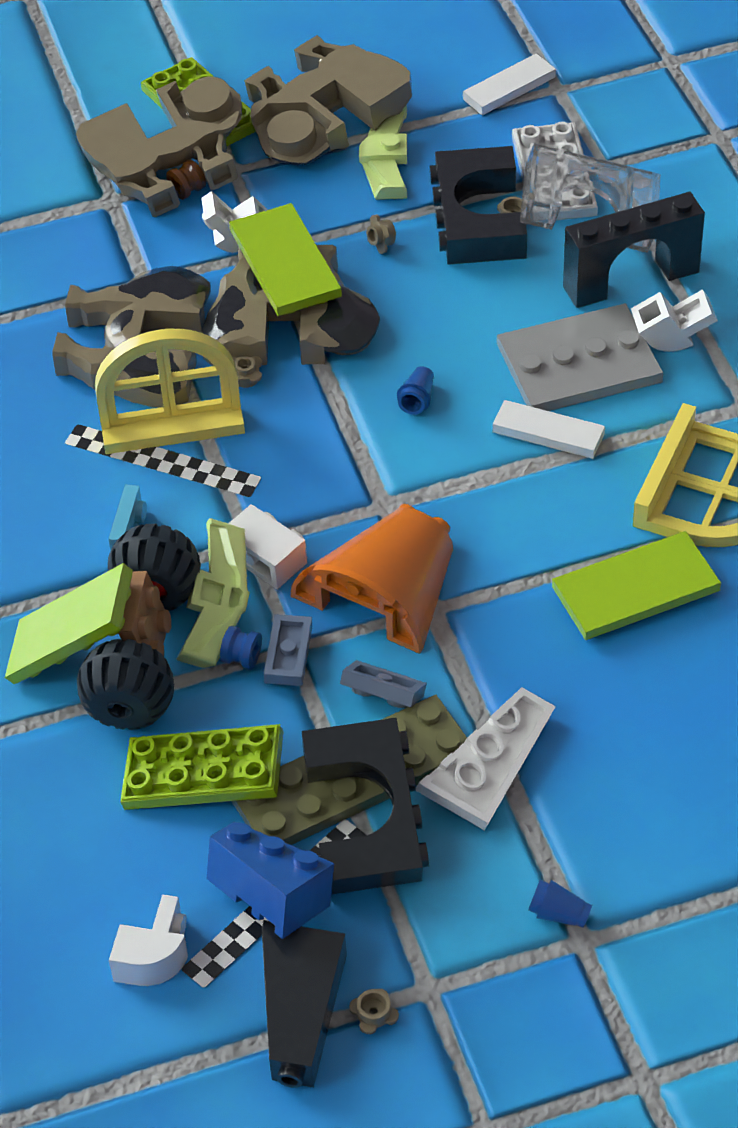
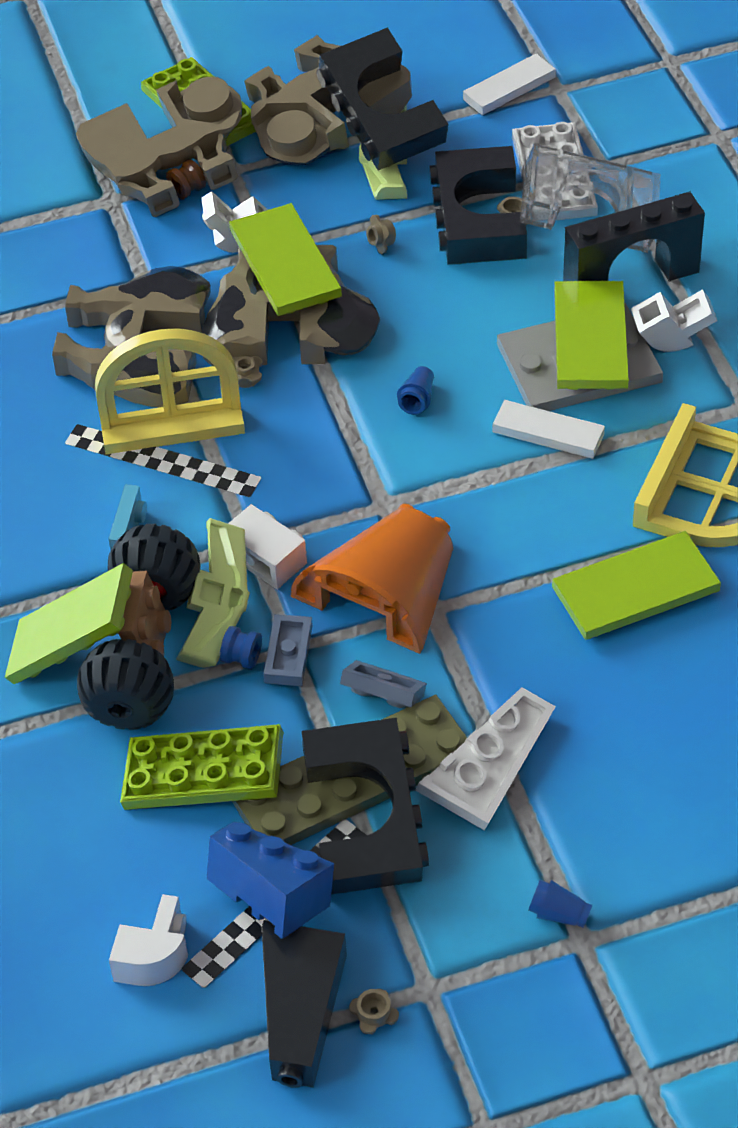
(382, 136): none -> black arch
(590, 335): none -> lime tile

